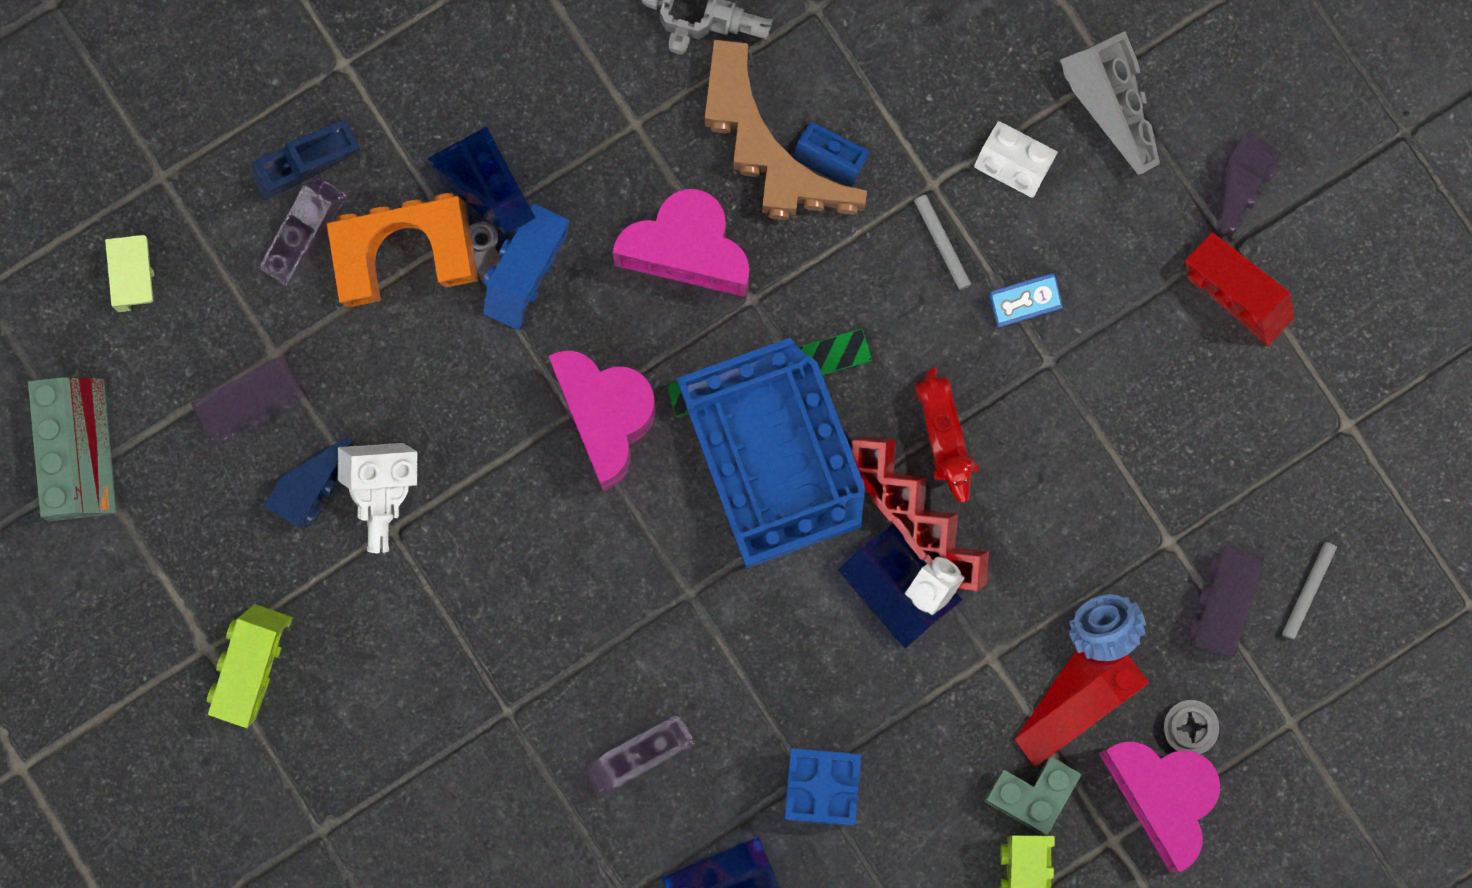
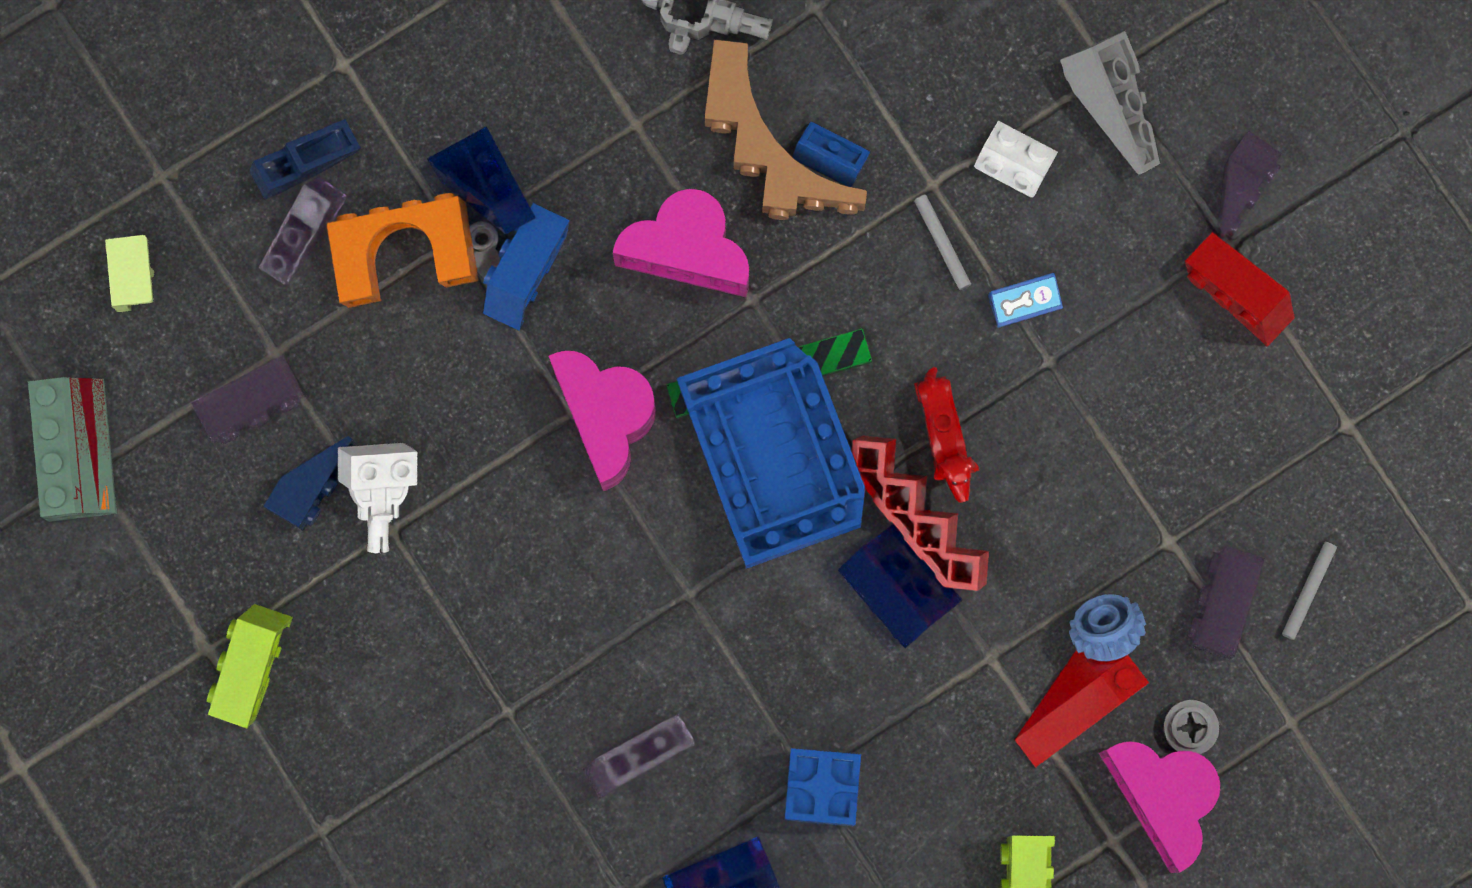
(935, 585): white brick -> none
(1036, 804): sand green brick -> none

